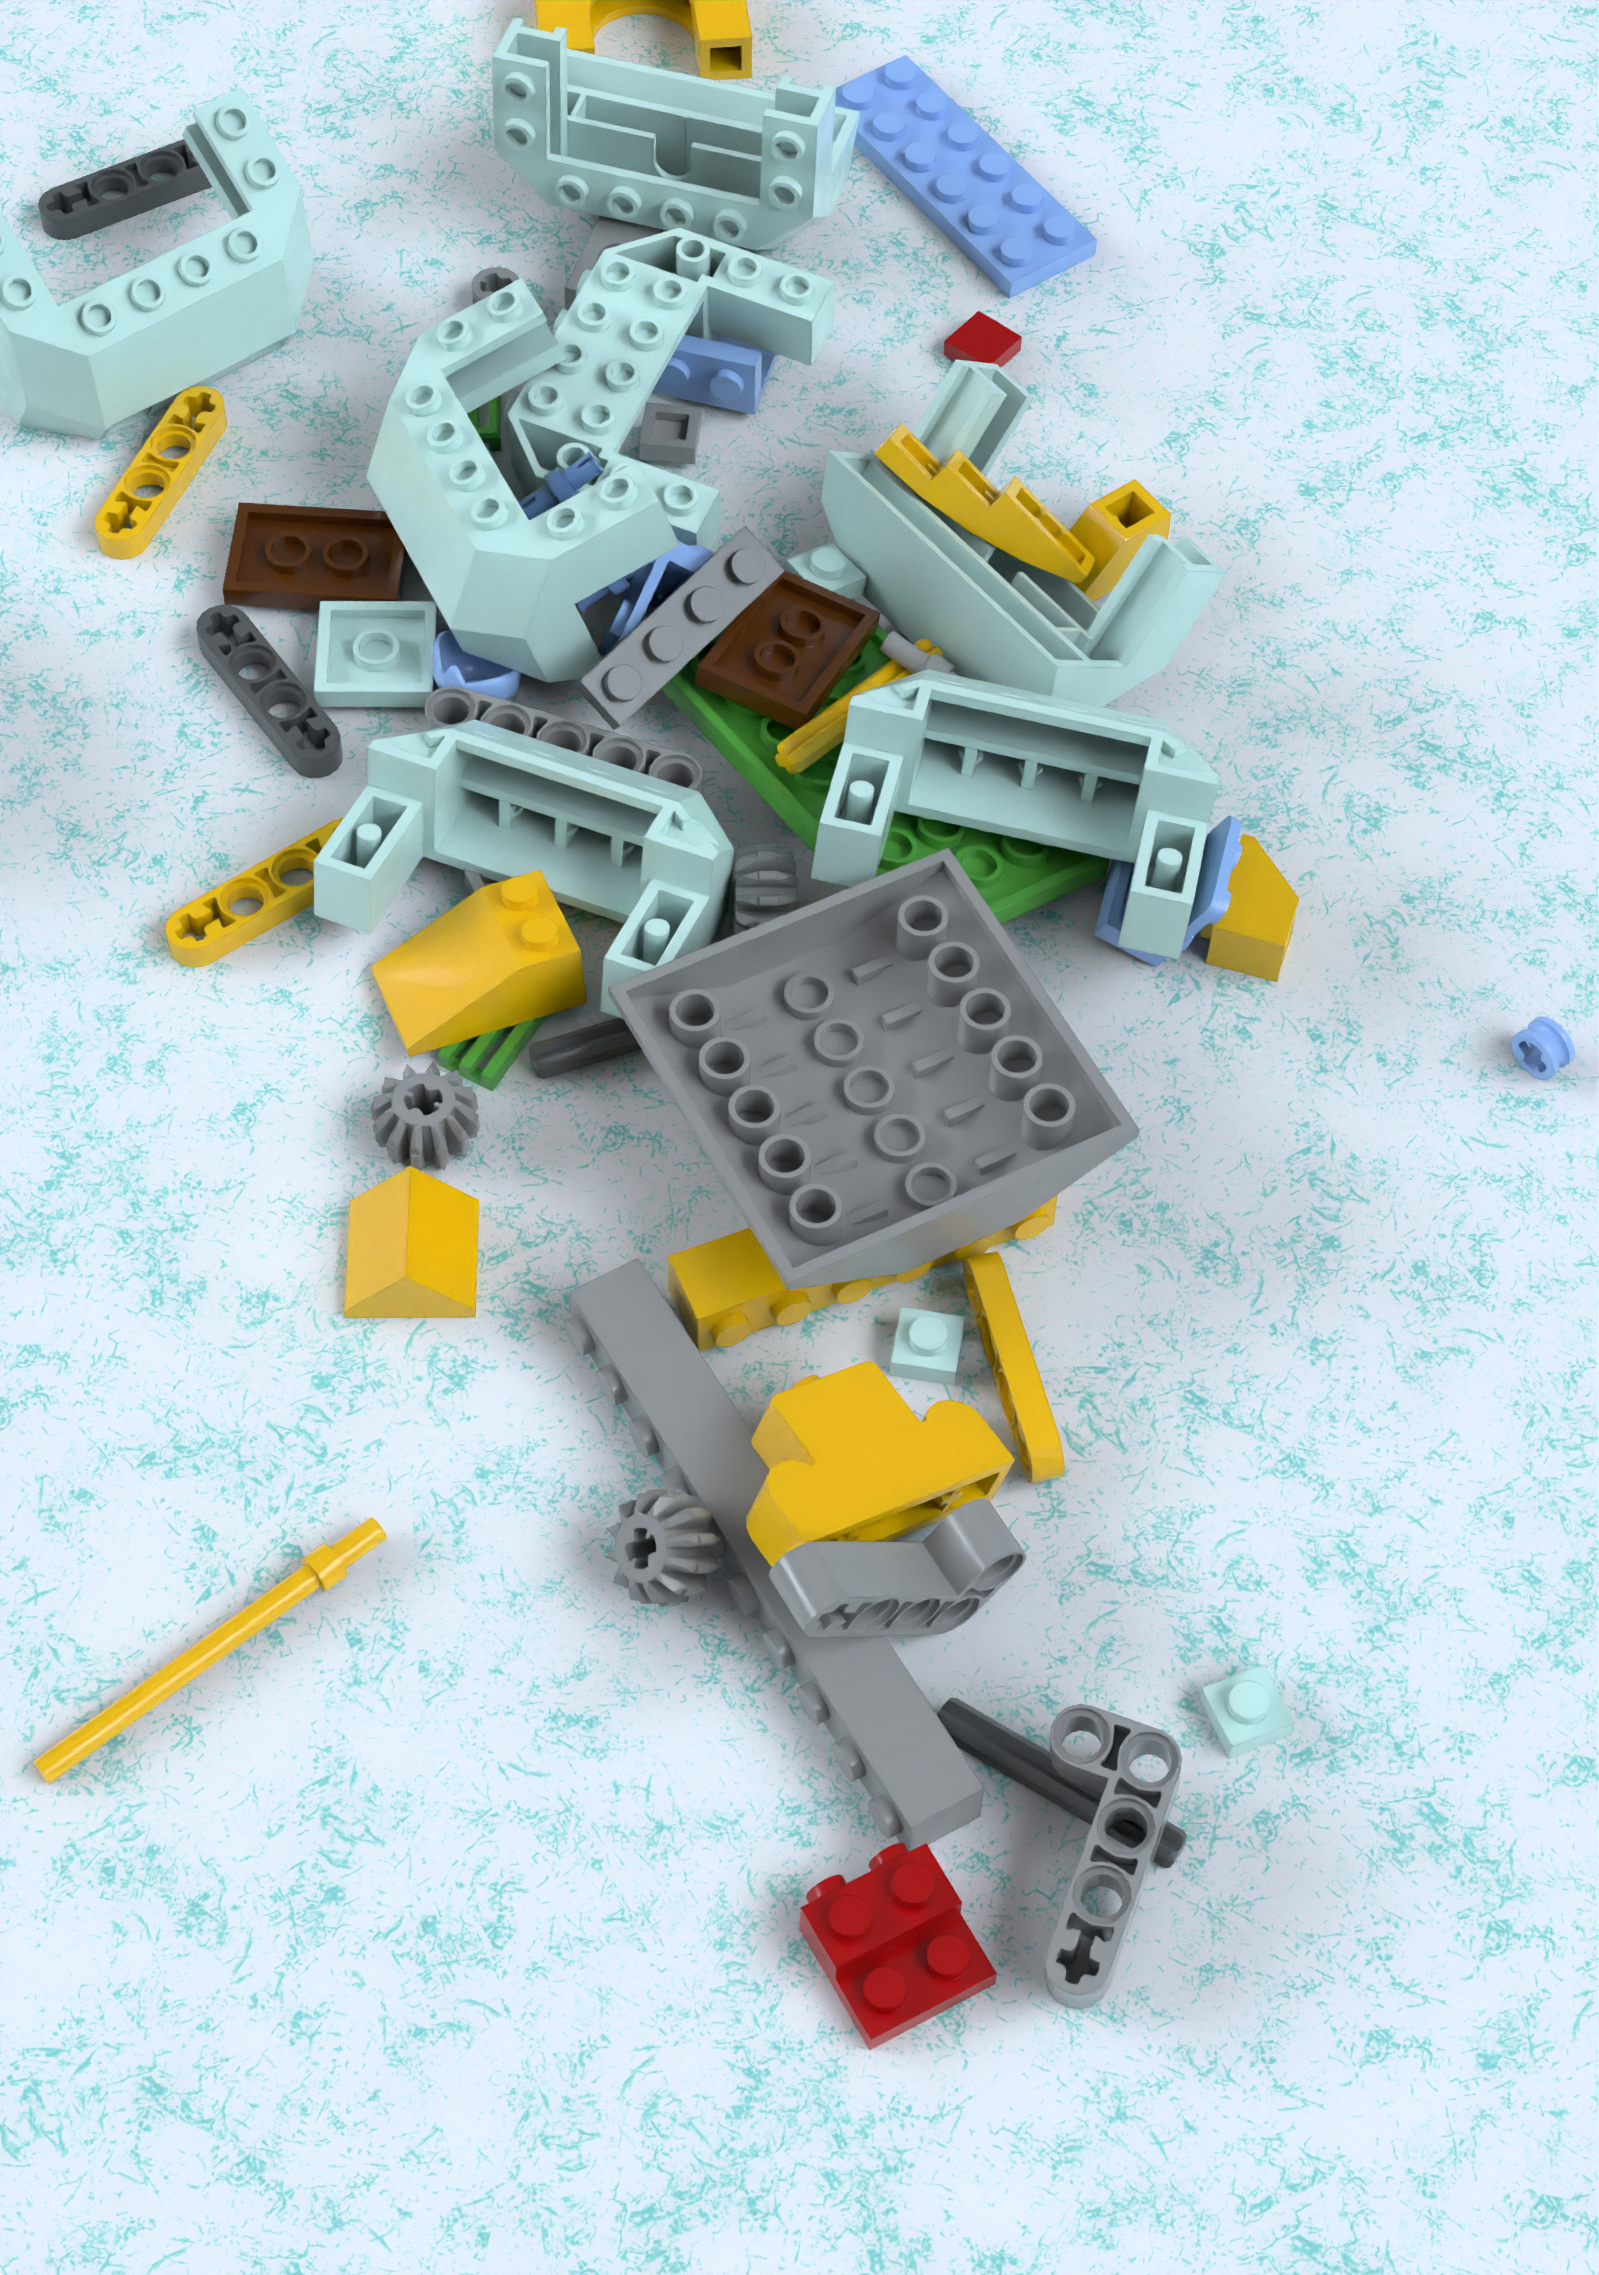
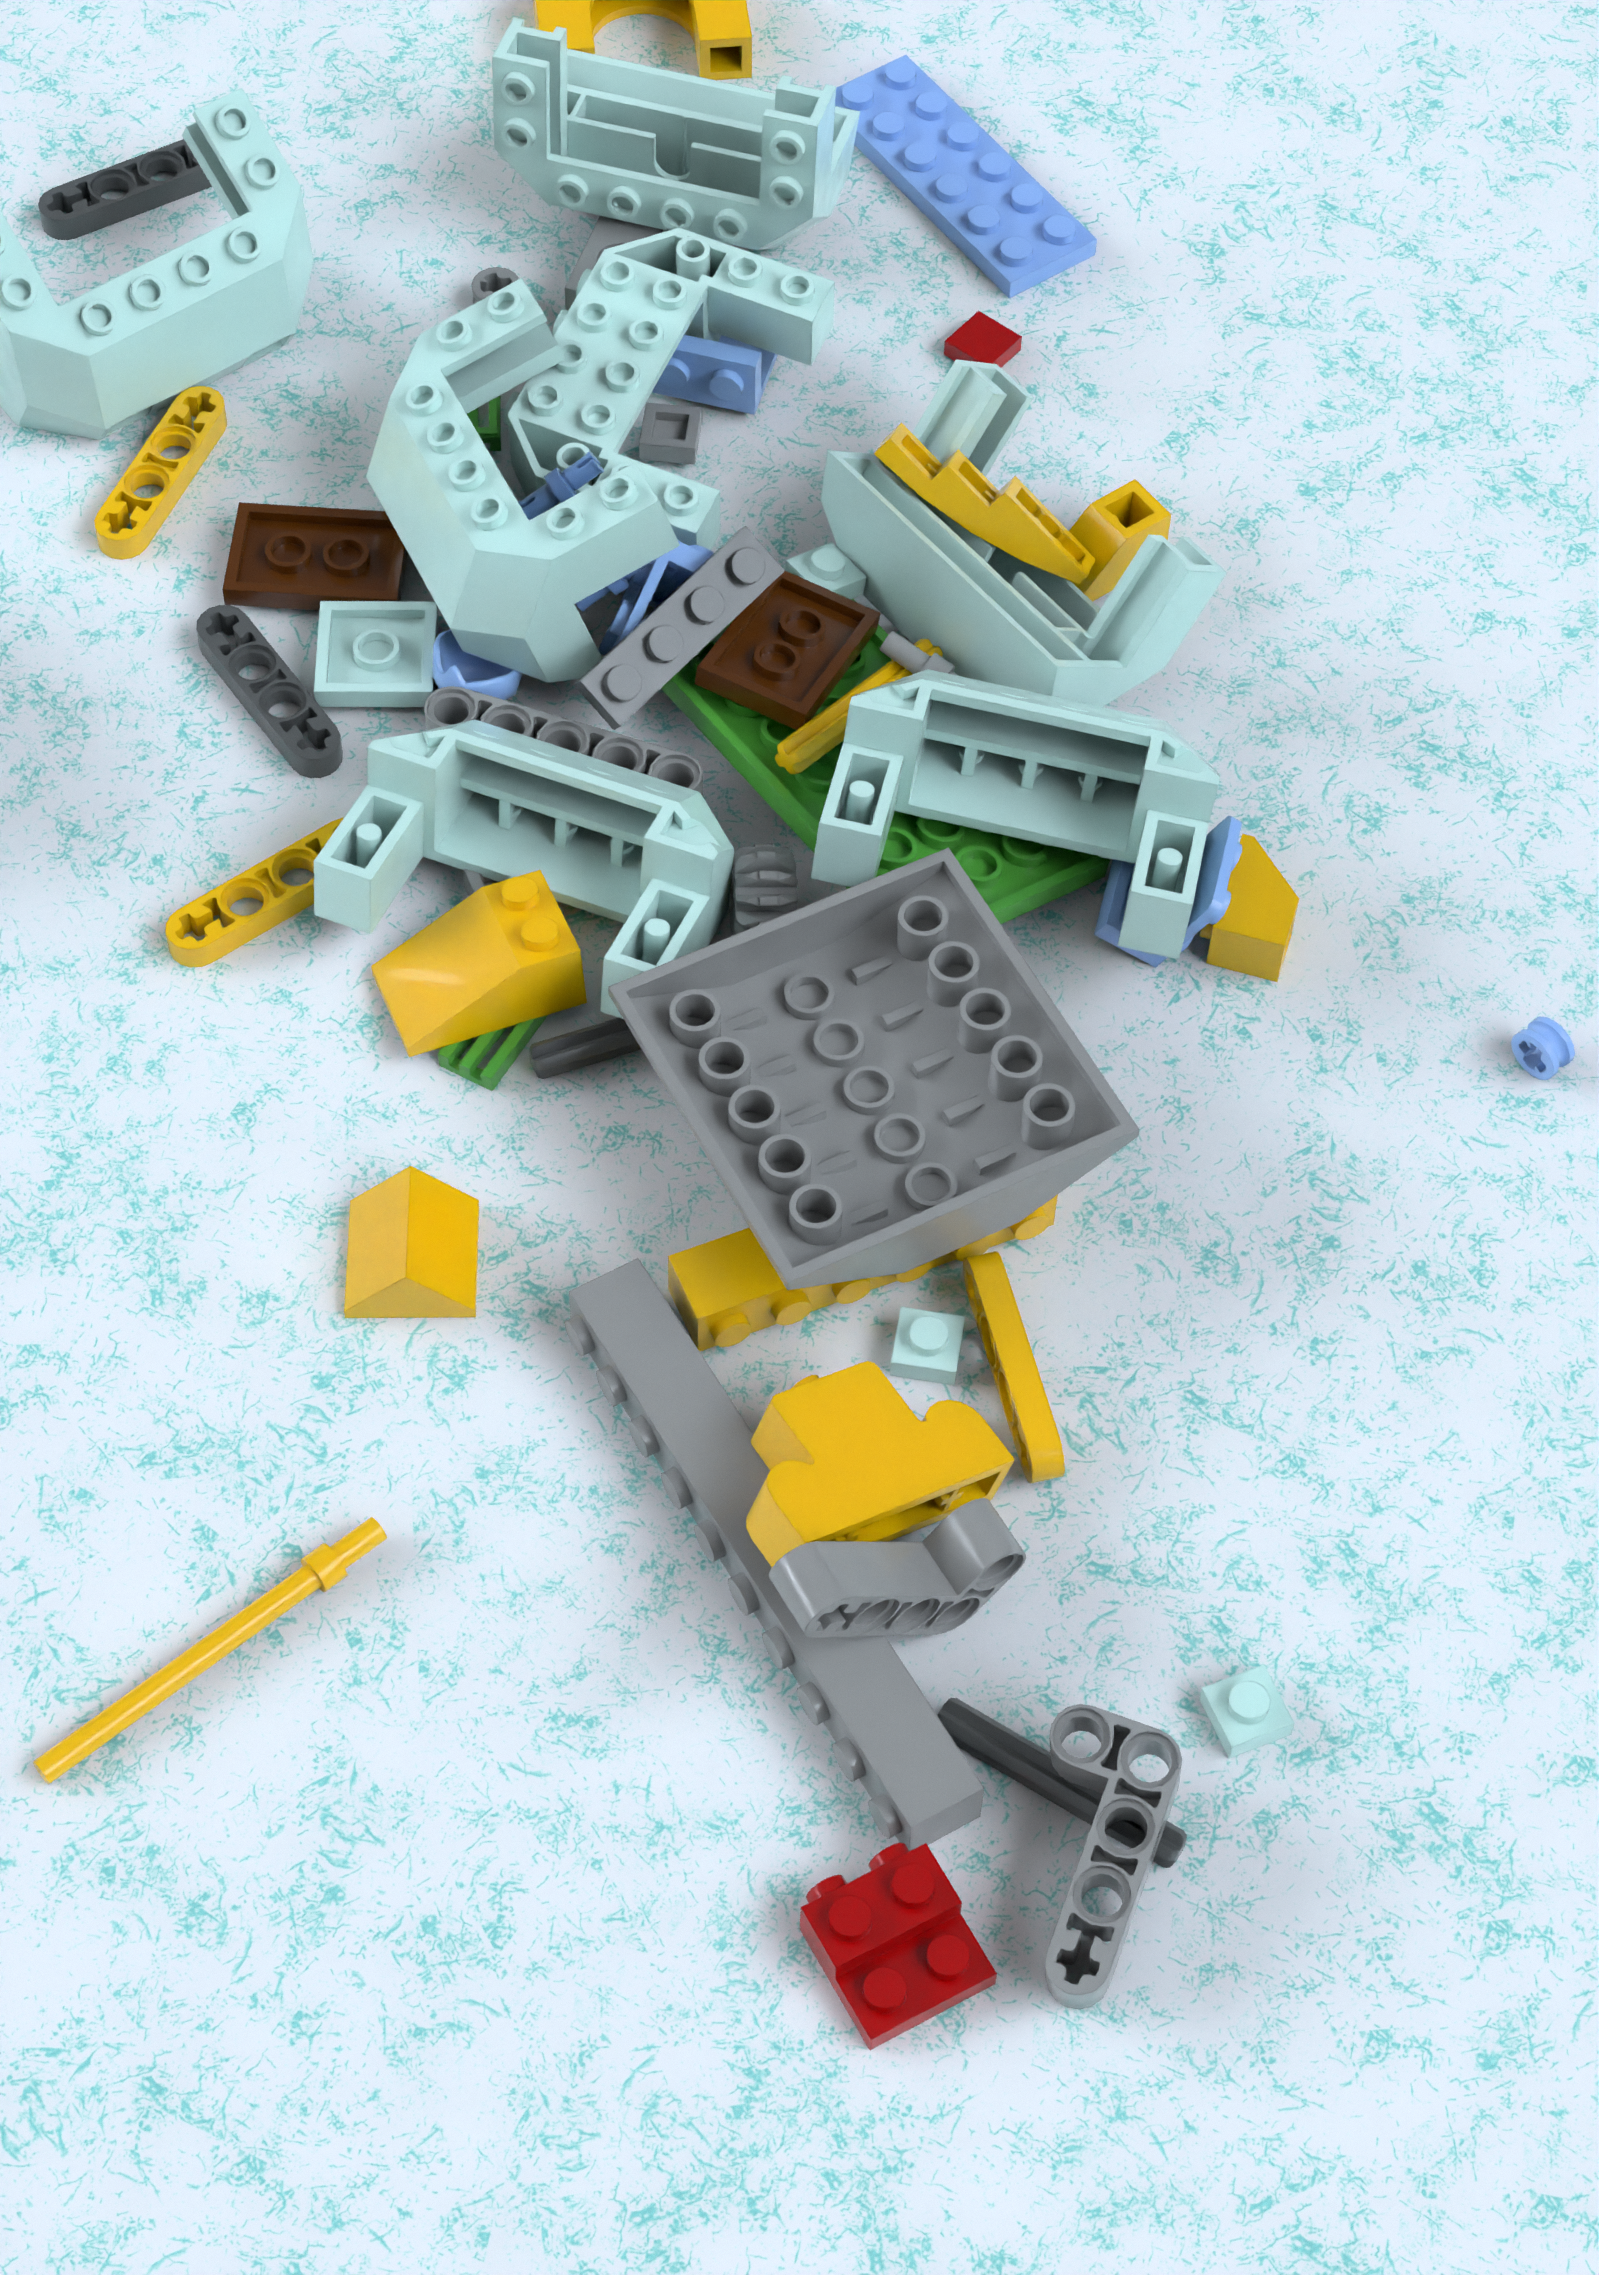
(425, 1117): light grey gear -> none
(663, 1547): light grey gear -> none

